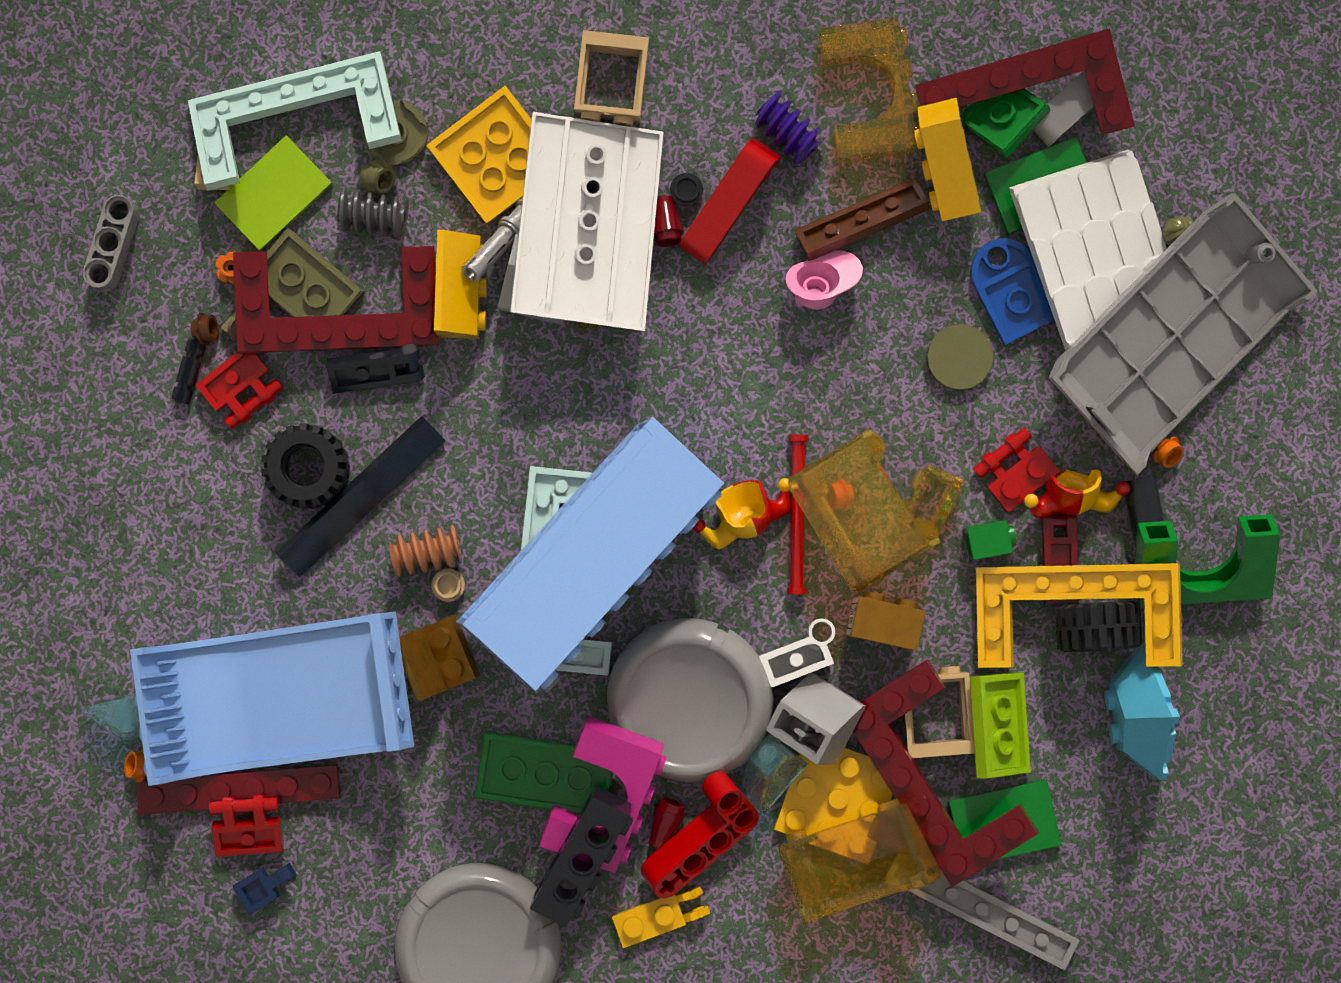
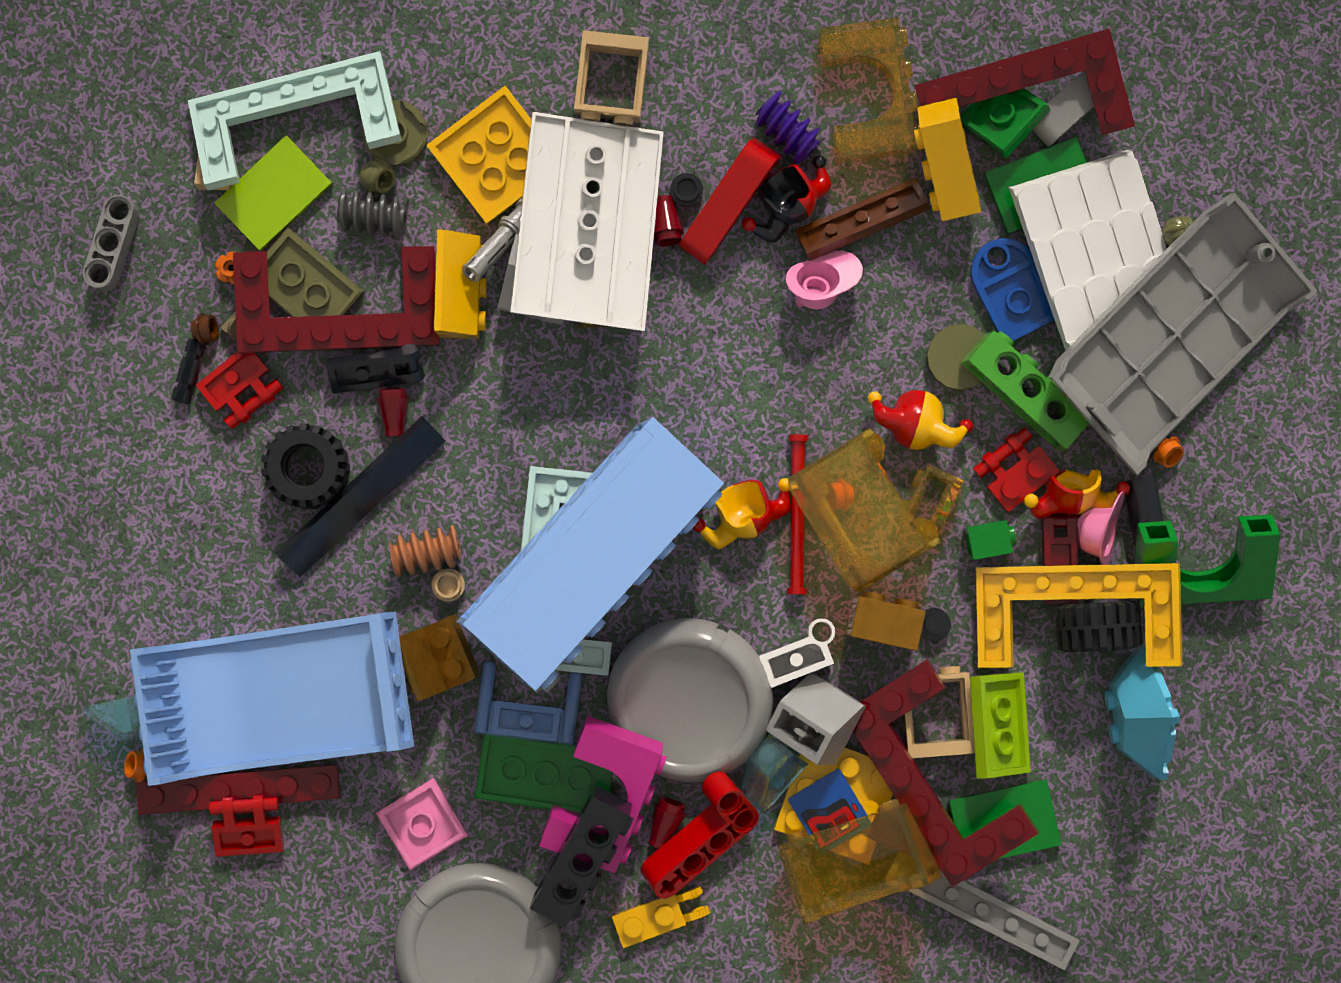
(260, 888): dark blue plate -> none
(393, 410): none -> dark red cone
(422, 824): none -> bright pink tile
(526, 720): none -> medium blue plate
(789, 199): none -> black piece
(826, 803): none -> blue sticker
(918, 421): none -> piece
(936, 624): none -> black plate
(983, 363): none -> bright green brick
(1098, 530): none -> bright pink piece

